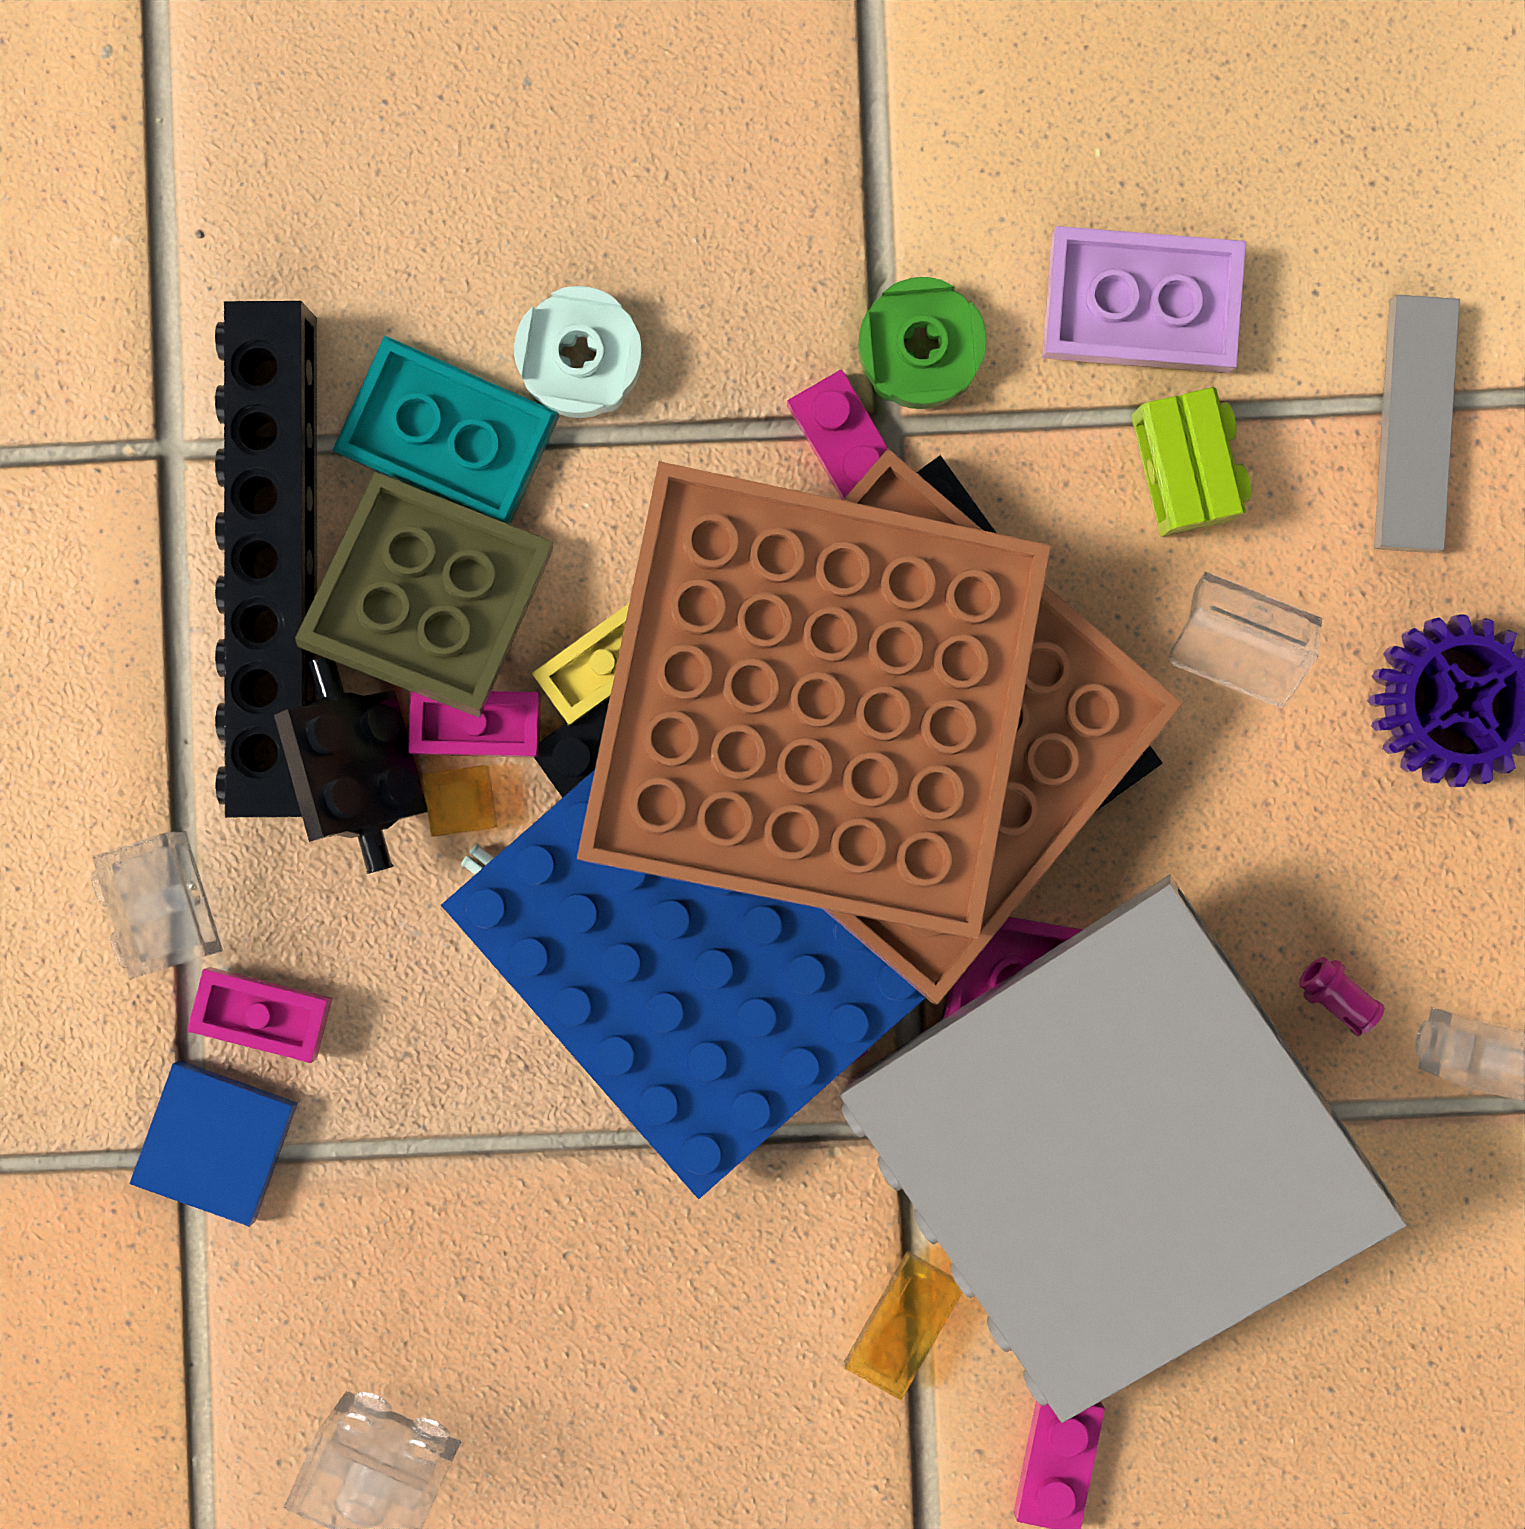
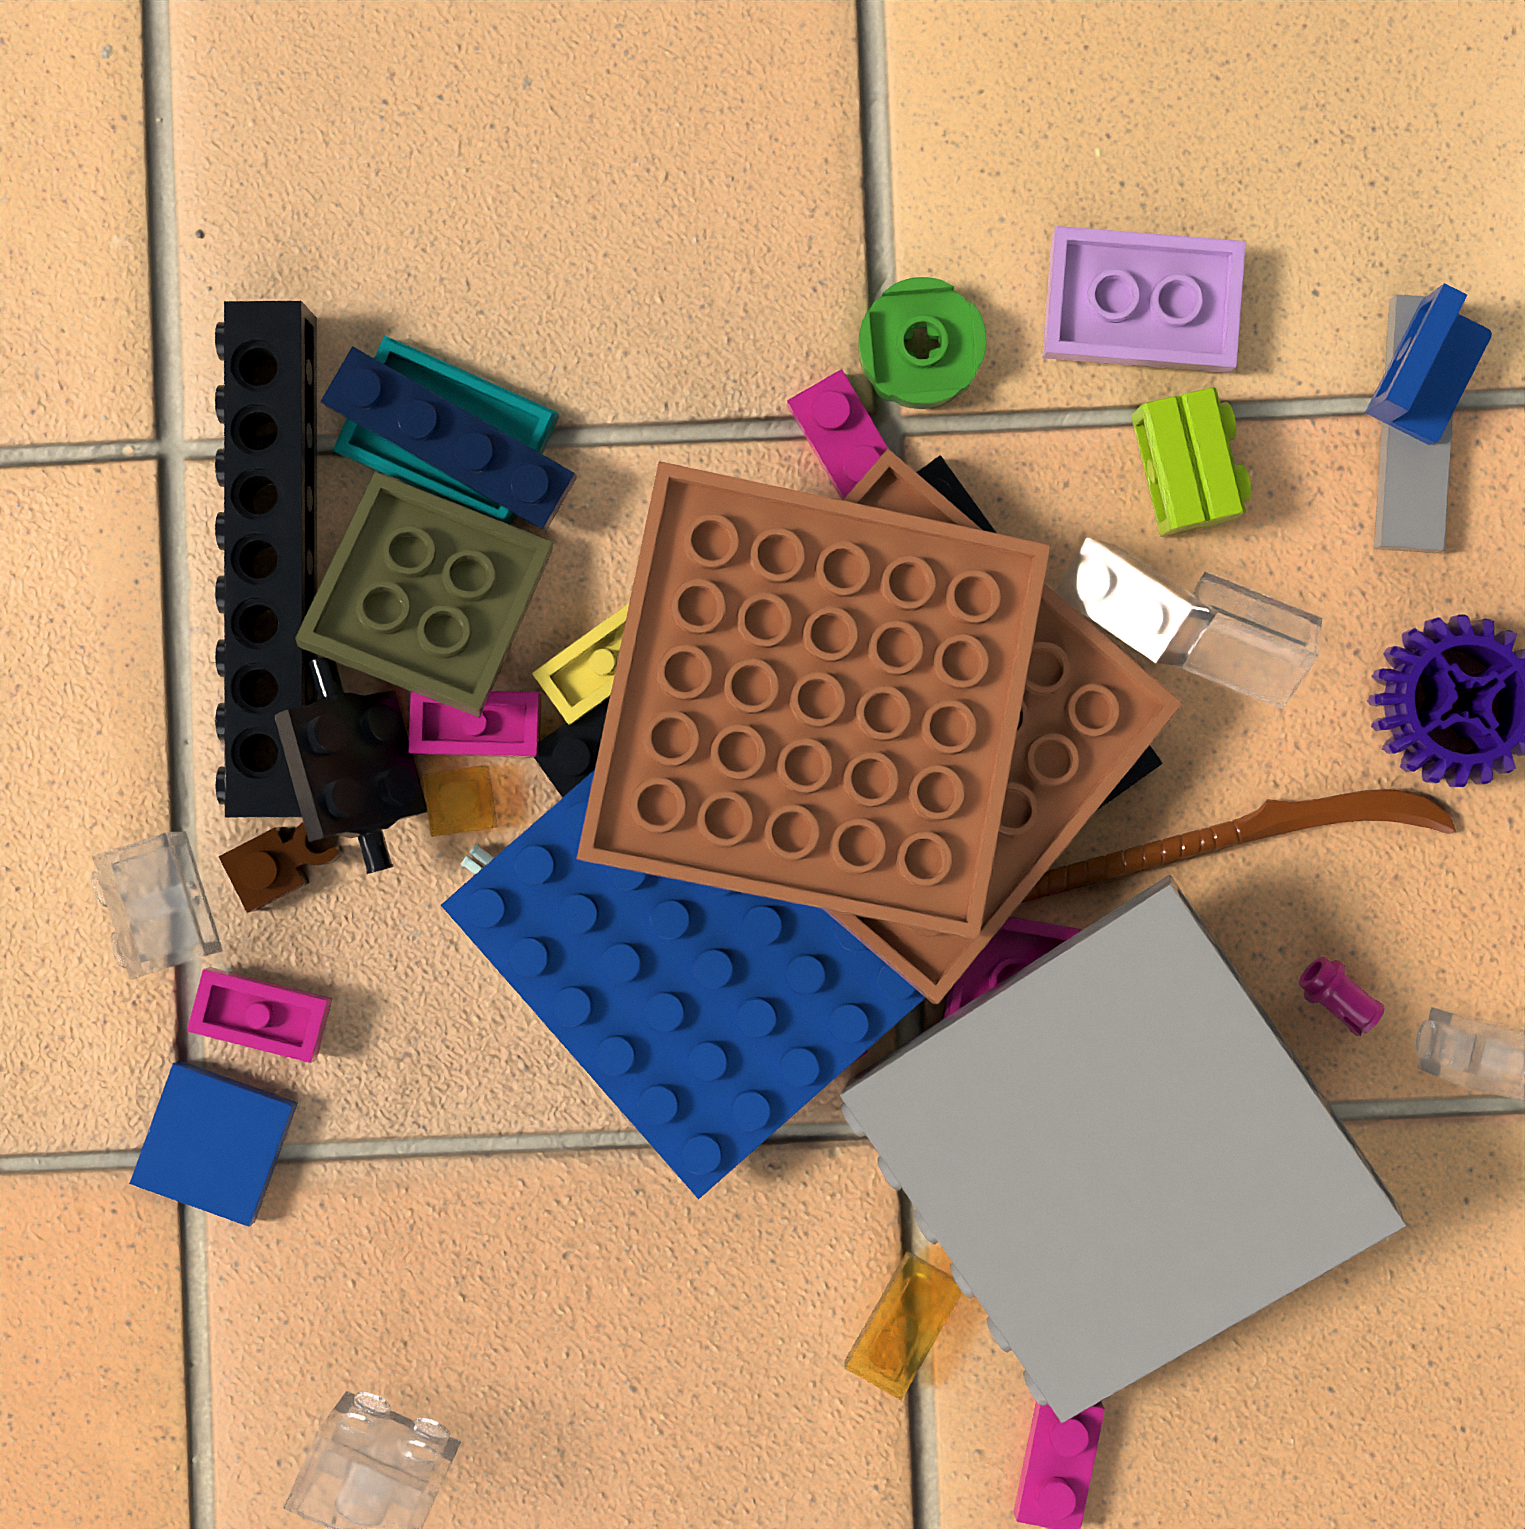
(272, 865): none -> reddish brown plate
(449, 439): none -> dark blue plate
(557, 324): light aqua plate -> none
(1135, 602): none -> clear brick
(1269, 820): none -> dark orange piece
(1430, 367): none -> blue panel

